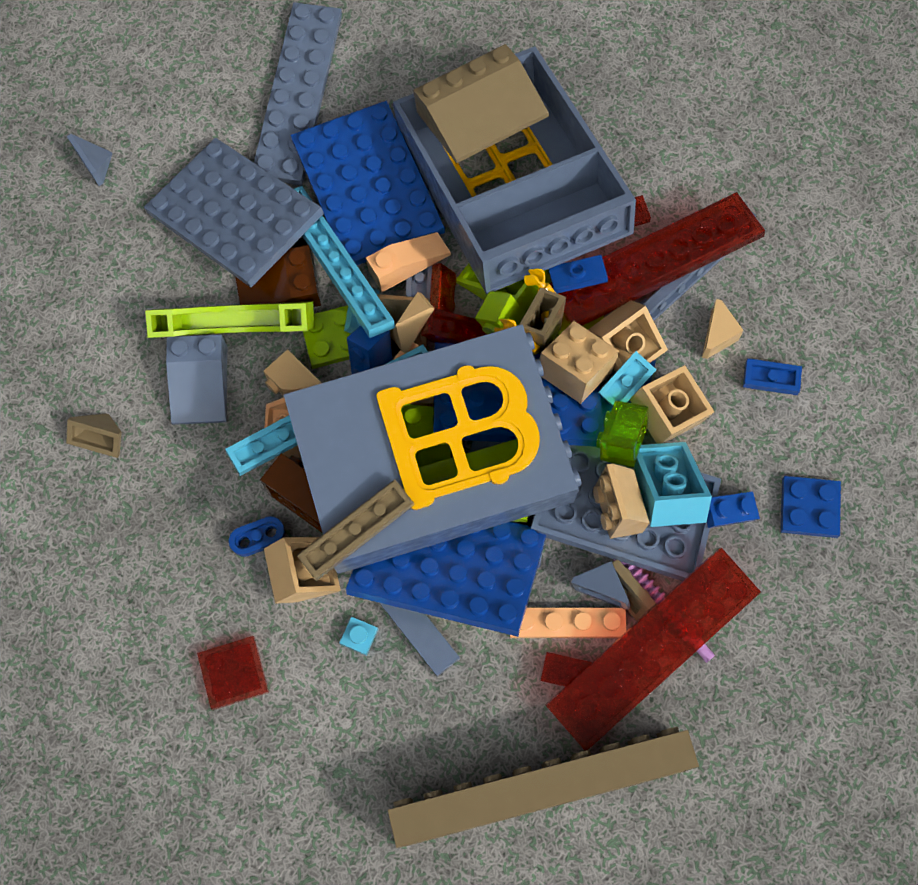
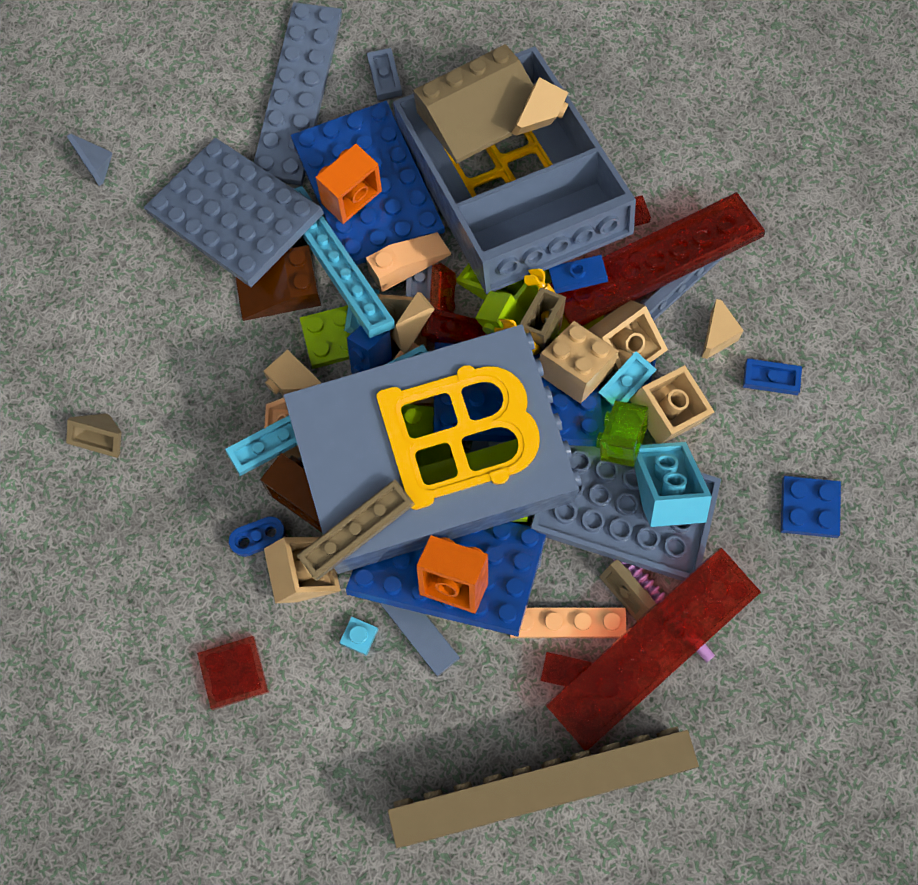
(197, 379): sand blue slope -> none
(230, 319): lime arch -> none
(349, 183): none -> orange brick
(384, 74): none -> sand blue plate
(453, 573): none -> orange brick
(541, 108): none -> tan slope
(603, 585): sand blue slope -> none
(620, 502): tan slope -> none
(732, 510): blue plate -> none

